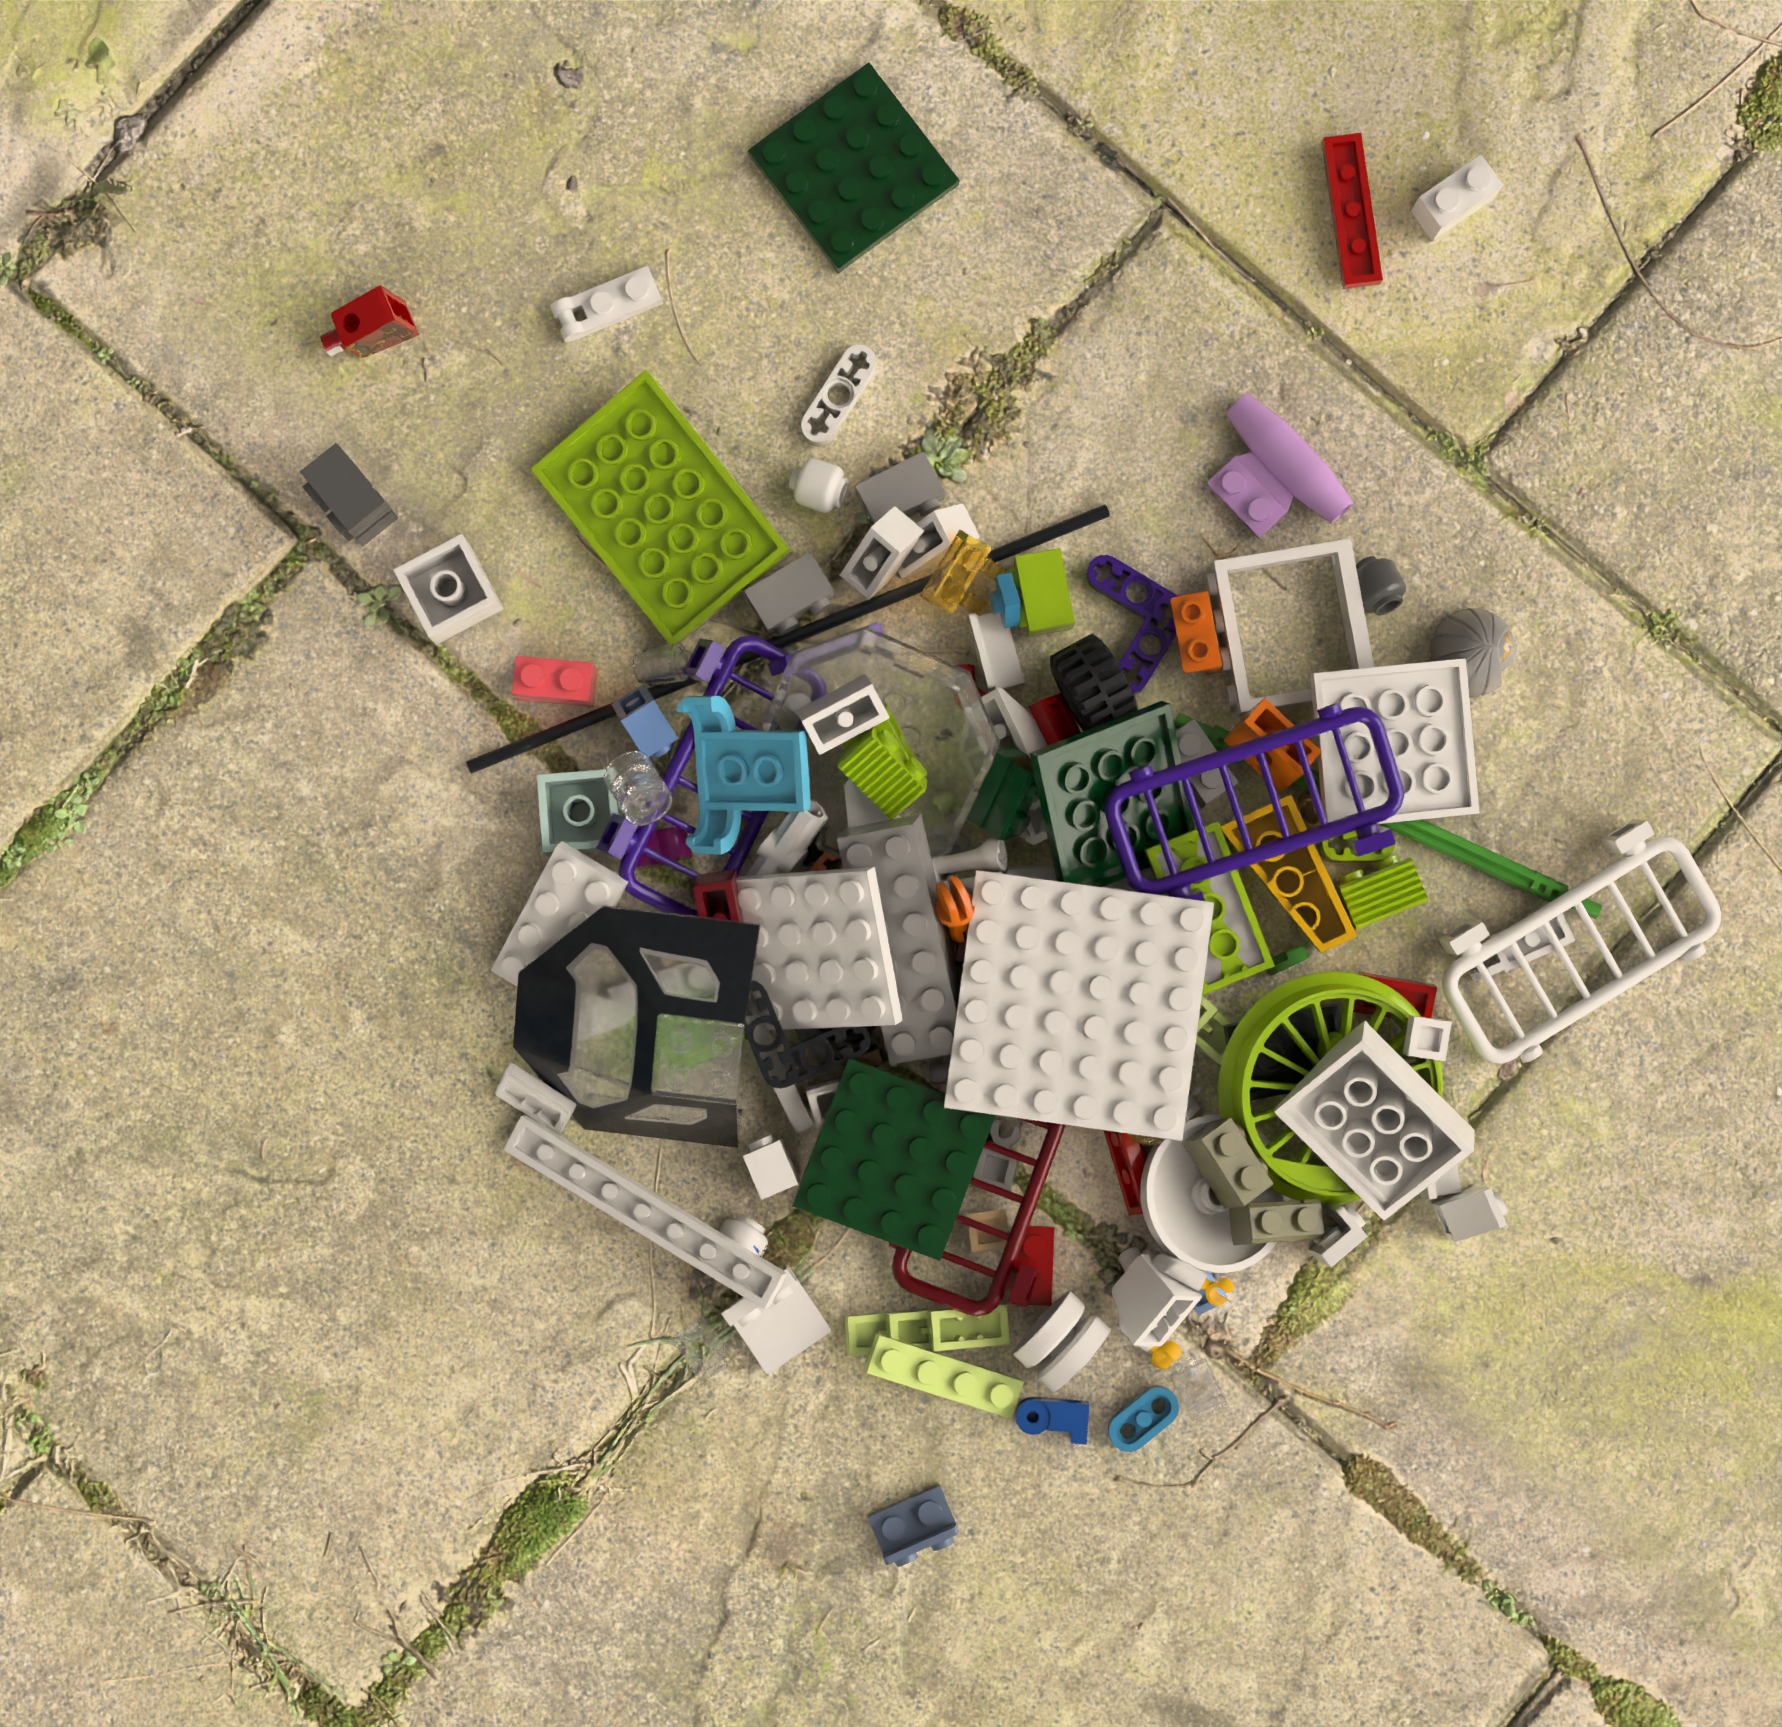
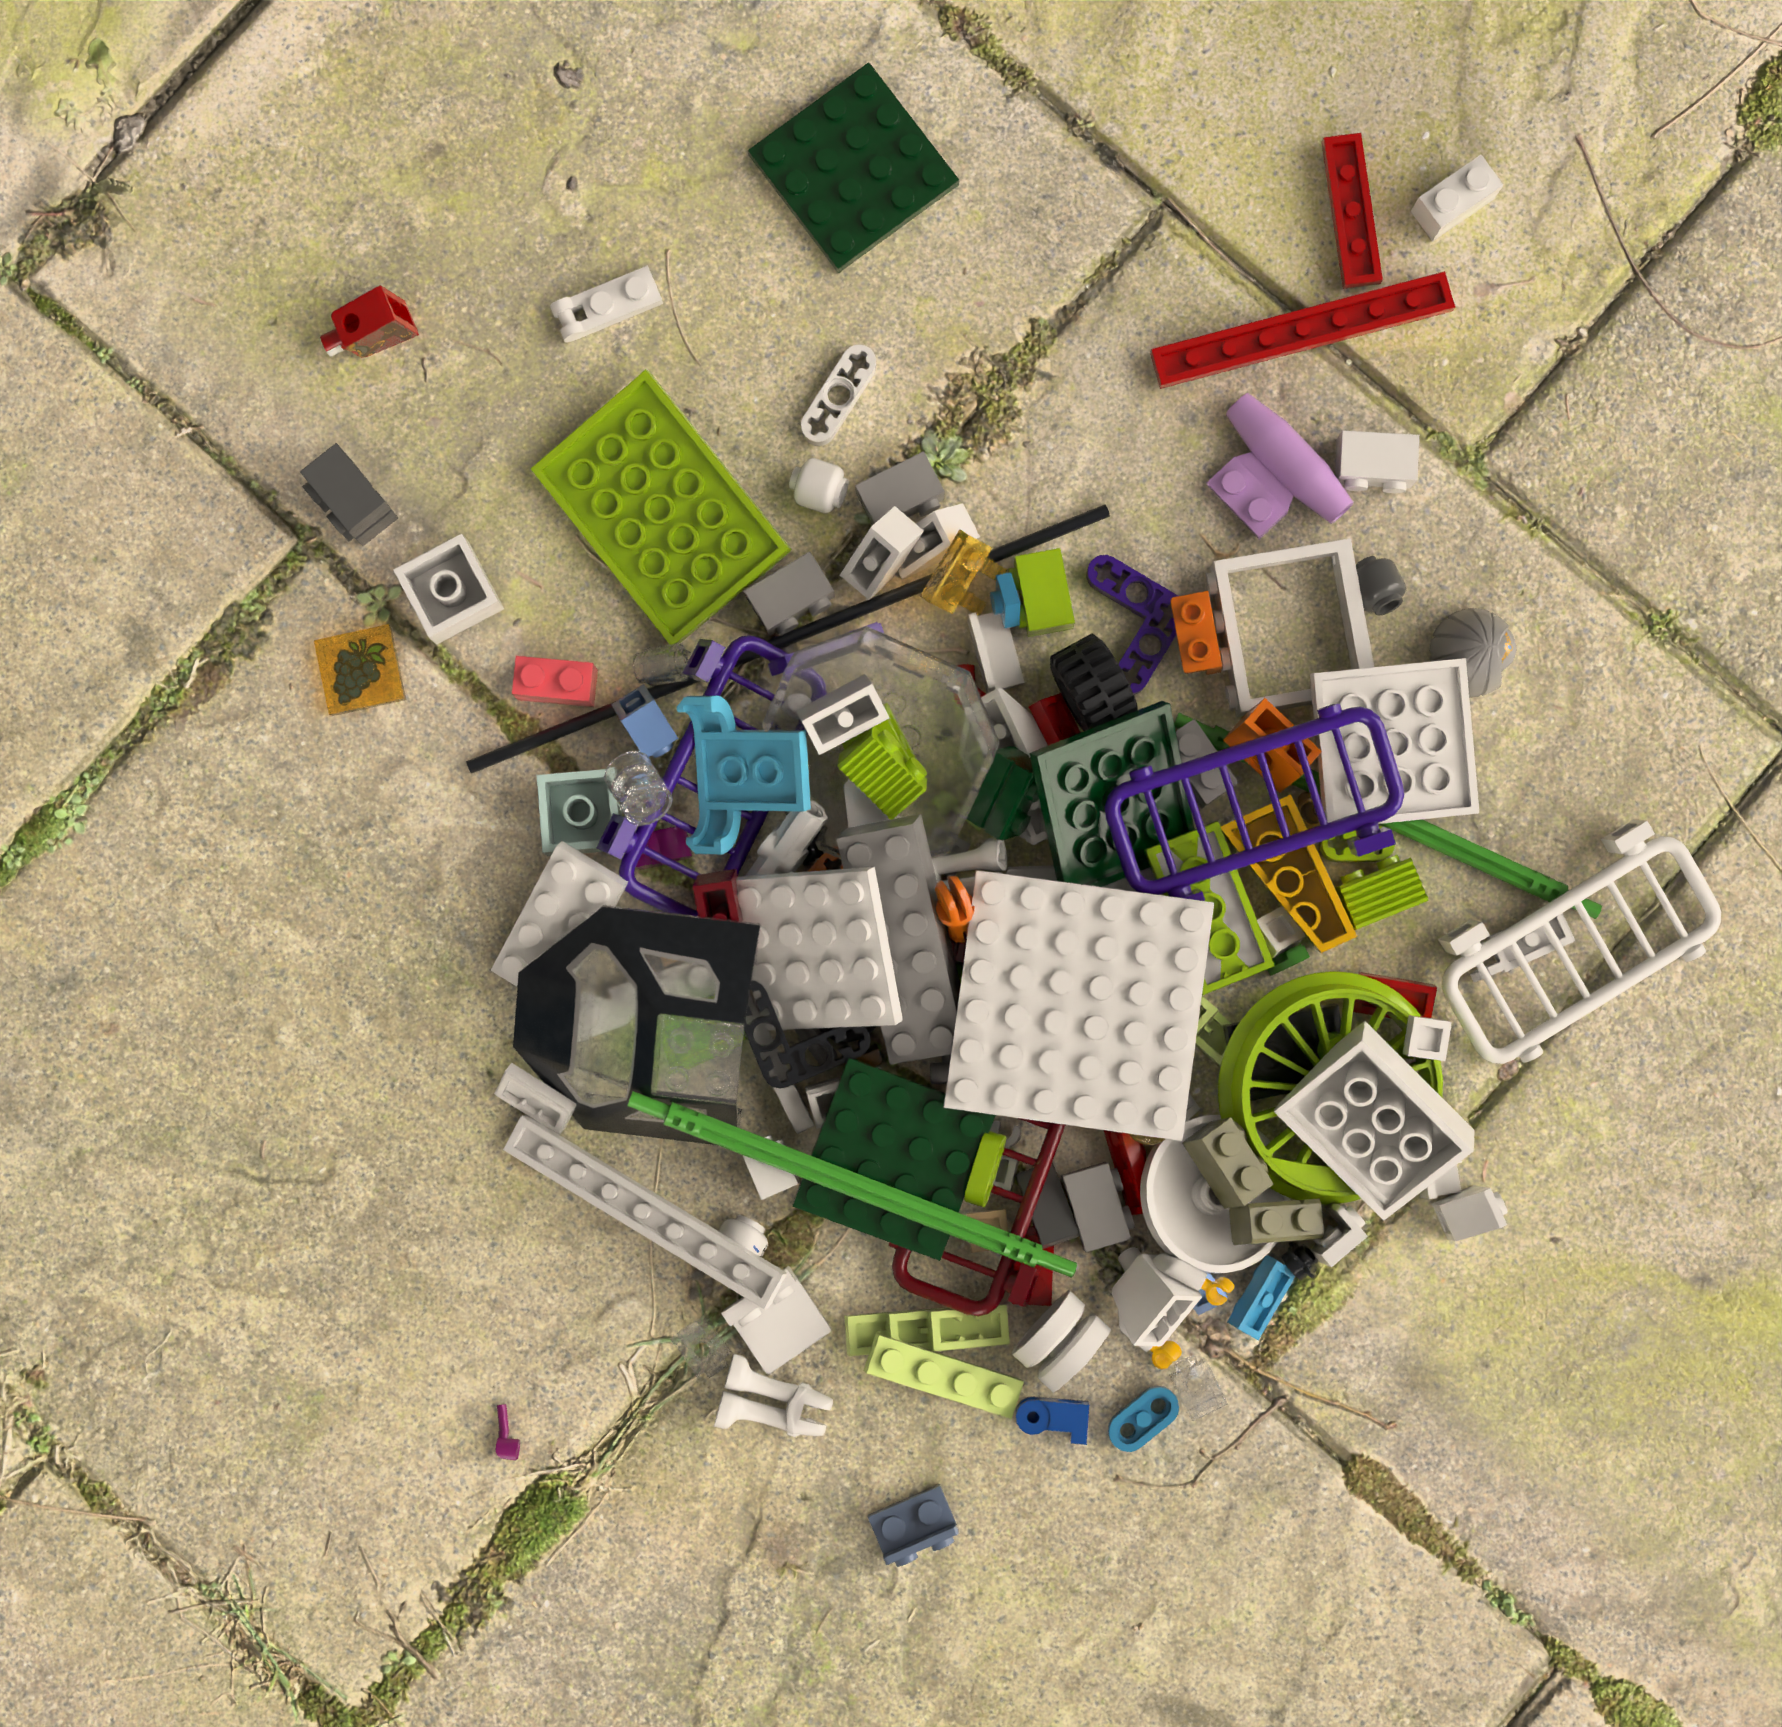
(359, 670): none -> clear yellow tile
(506, 1447): none -> magenta hand
(735, 1408): none -> white piece
(852, 1184): none -> bright green axle
(985, 1169): none -> lime beam
(1052, 1215): none -> dark grey tile
(1097, 1206): none -> light grey brick
(1261, 1297): none -> dark azure plate
(1280, 931): none -> white plate
(1300, 1261): none -> black plate
(1302, 330): none -> red plate
(1377, 460): none -> white brick

